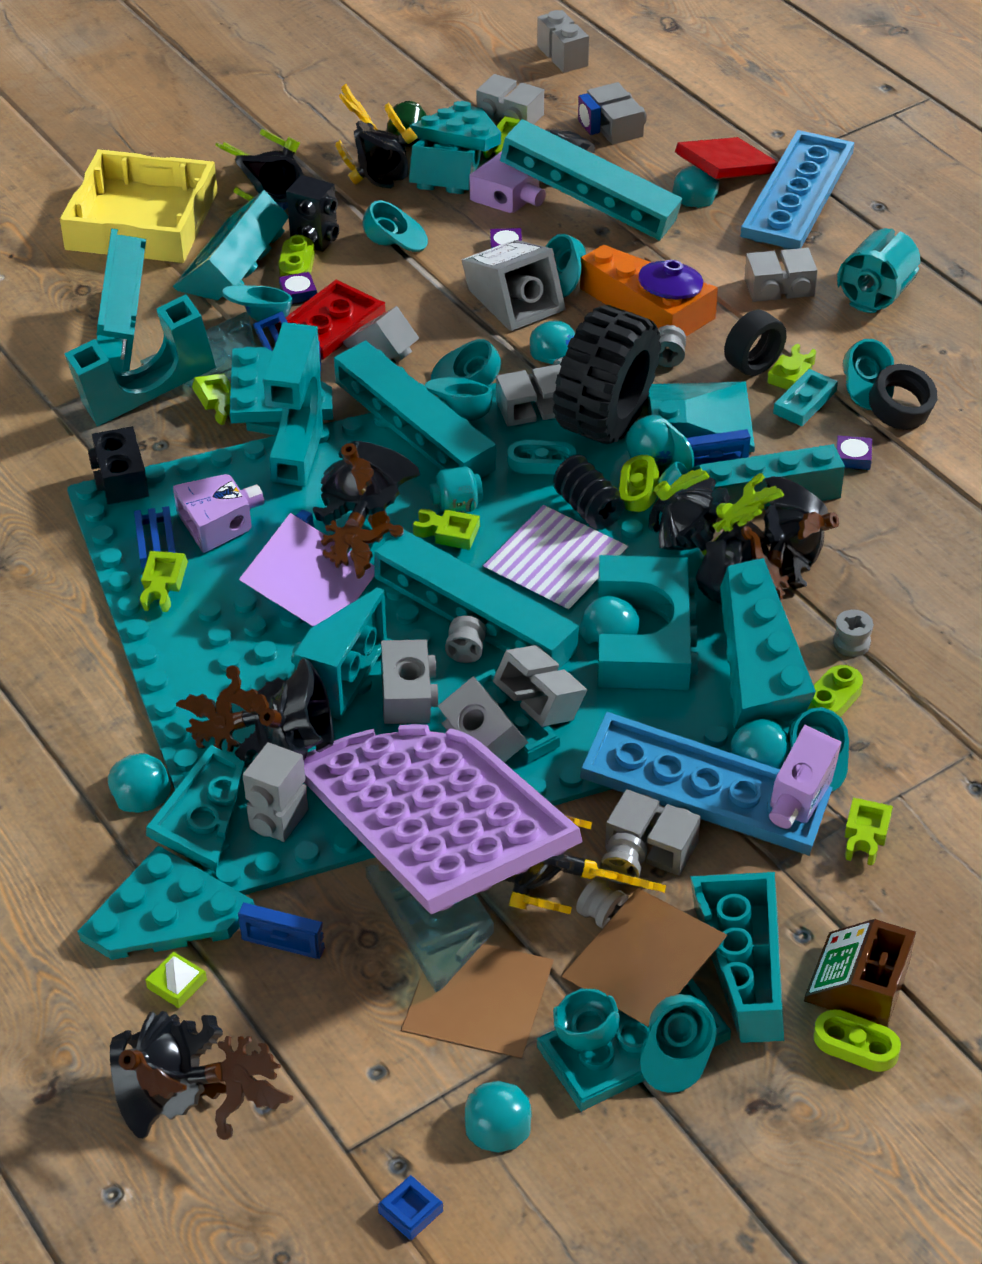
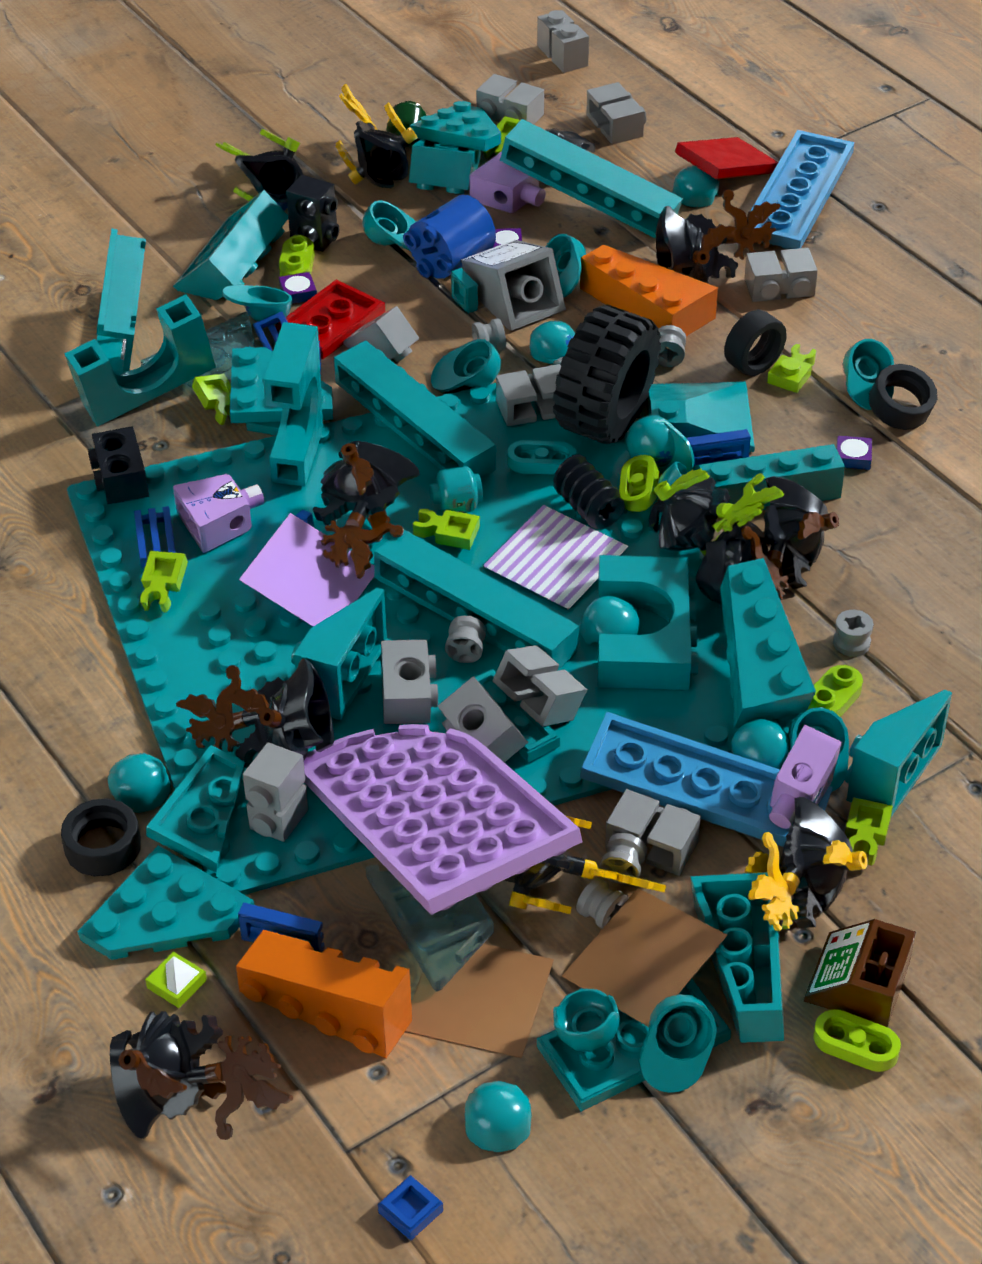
(101, 860): none -> black tyre
(142, 199): light yellow tile -> none
(329, 991): none -> orange wedge
(449, 235): none -> blue cylinder
(464, 290): none -> teal tile
(464, 396): teal cap -> none
(491, 332): none -> light grey wheel
(589, 114): tile -> none
(670, 279): dark purple dish -> none
(692, 242): none -> helmet
(805, 397): teal plate -> none
(809, 869): none -> helmet
(879, 270): teal cylinder -> none
(897, 751): none -> teal slope

